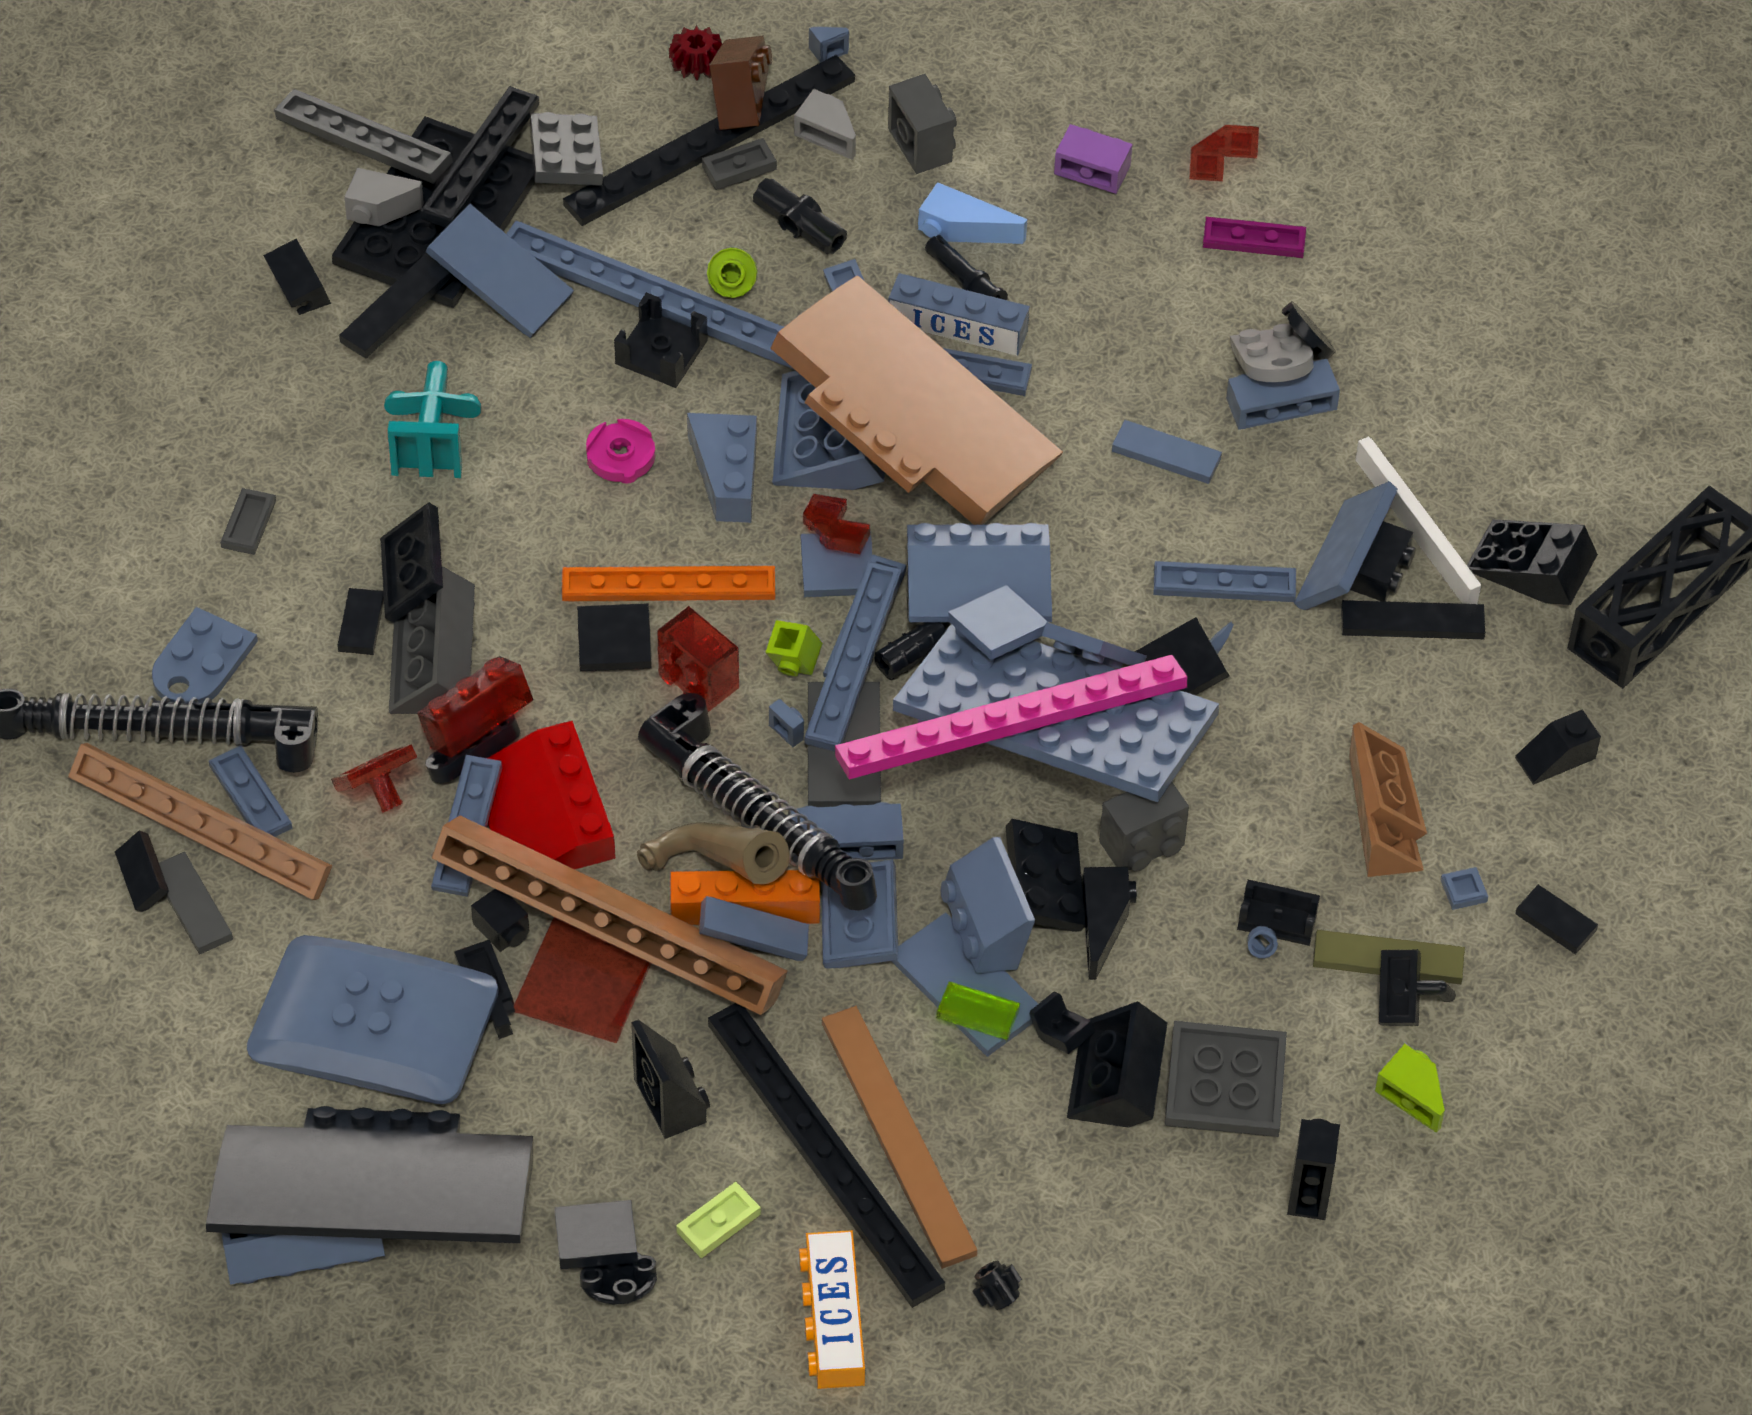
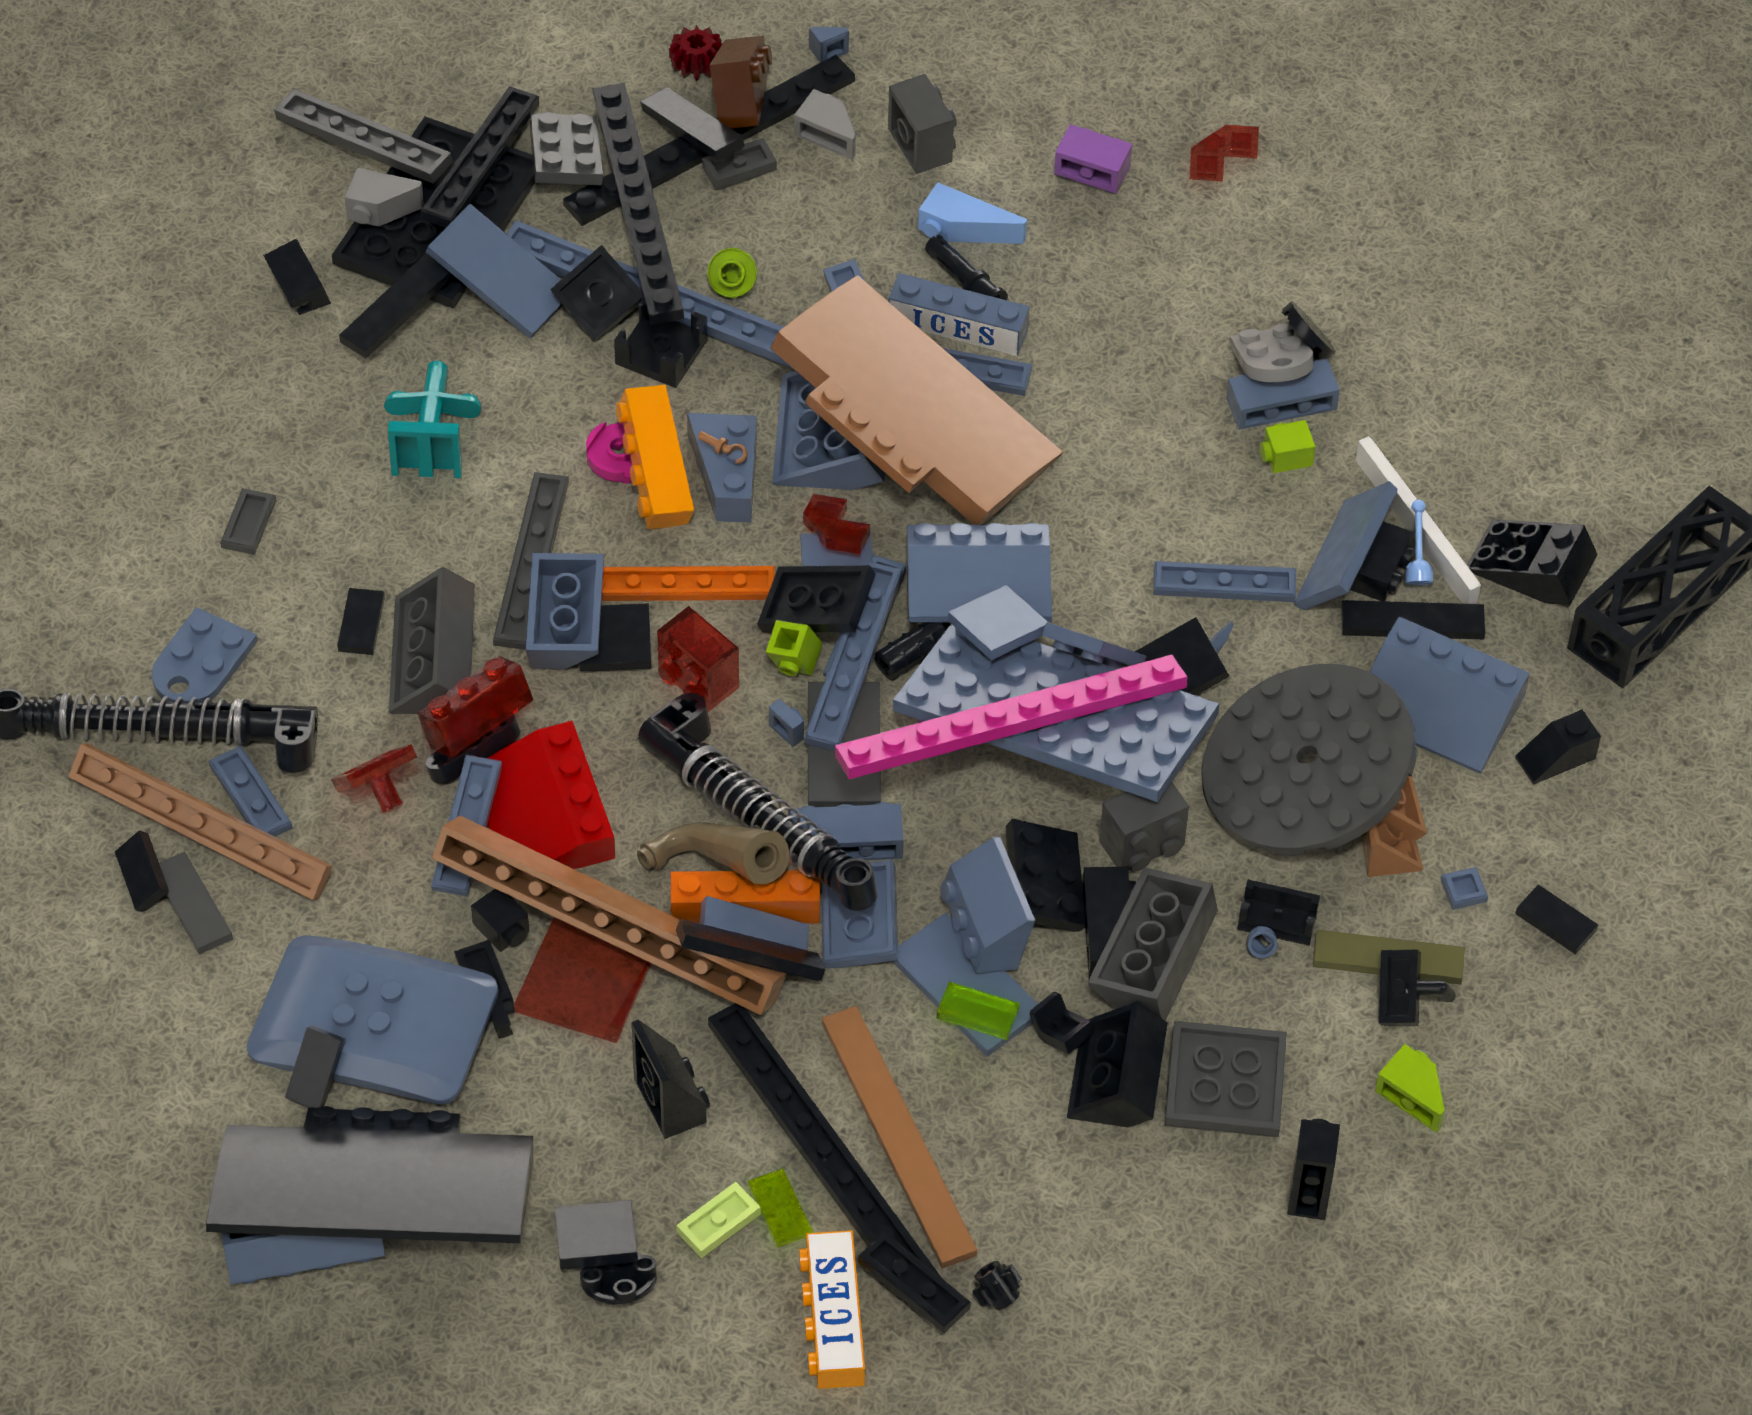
(315, 1067): none -> black tile
(411, 562): black tile -> none
(535, 536): none -> dark grey tile
(564, 609): none -> sand blue slope
(598, 293): none -> black plate
(638, 204): none -> black plate
(655, 457): none -> light orange brick
(692, 123): none -> tile
(721, 446): none -> medium nougat hand
(750, 950): none -> black tile
(780, 1207): none -> clear neon green tile
(799, 216): black piece -> none
(817, 597): none -> black plate
(914, 1282): none -> black tile
(1155, 941): none -> dark grey slope
(1166, 451): sand blue tile -> none
(1254, 237): magenta tile -> none
(1288, 446): none -> lime brick
(1321, 709): none -> dark grey plate
(1418, 571): none -> light blue hinge
(1451, 692): none -> sand blue slope

